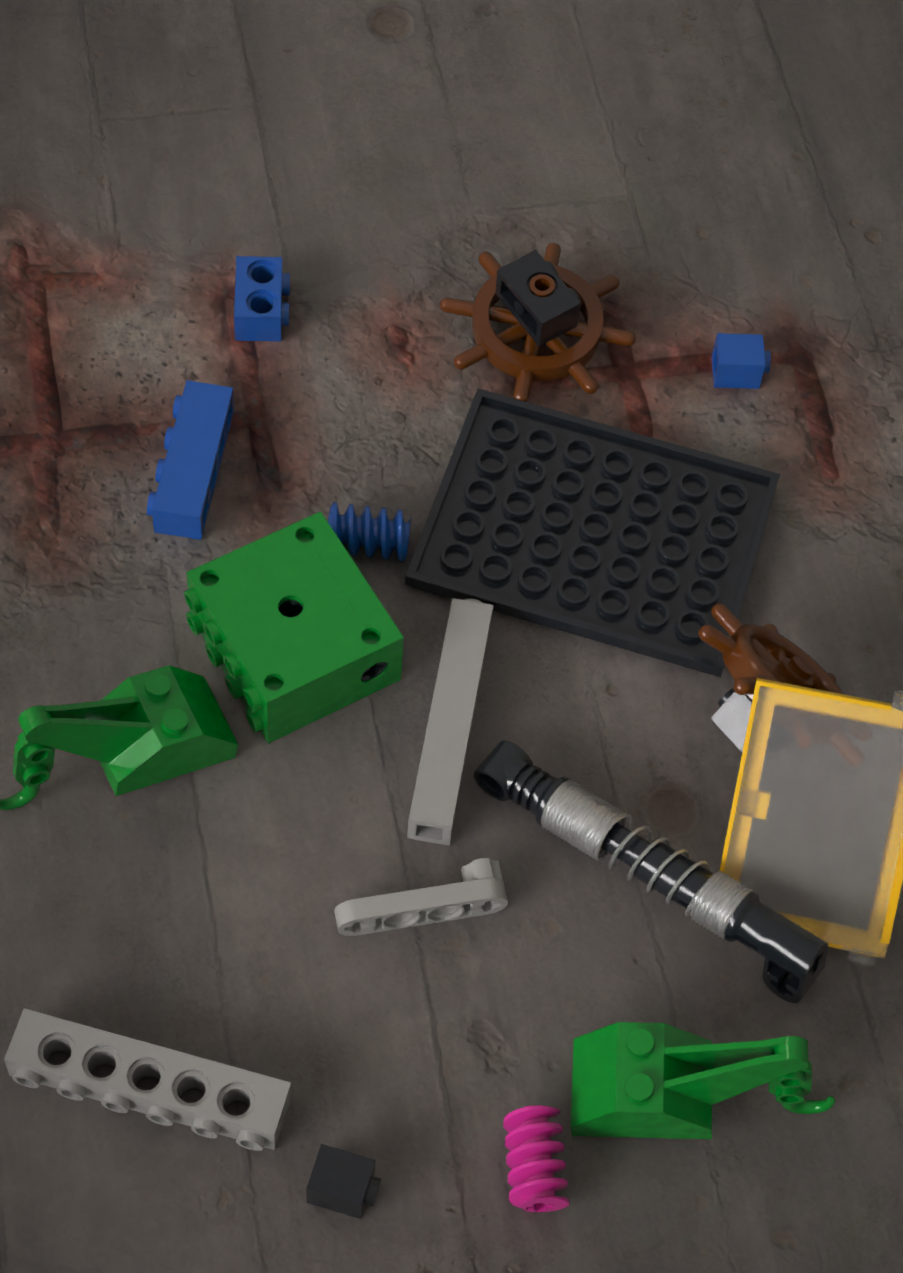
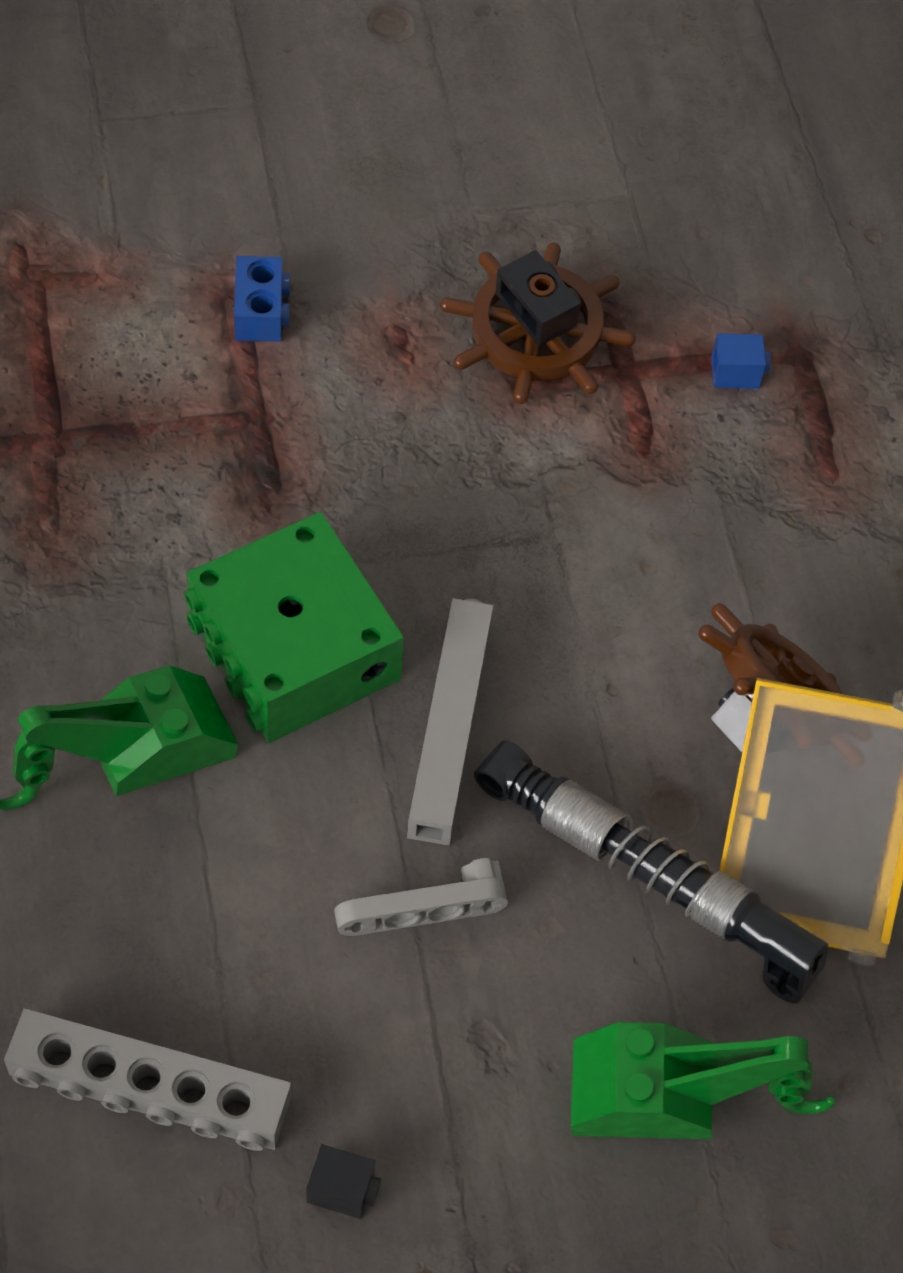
(192, 460): blue brick -> none
(371, 532): blue piece -> none
(532, 1159): dark pink piece -> none
(593, 530): black plate -> none

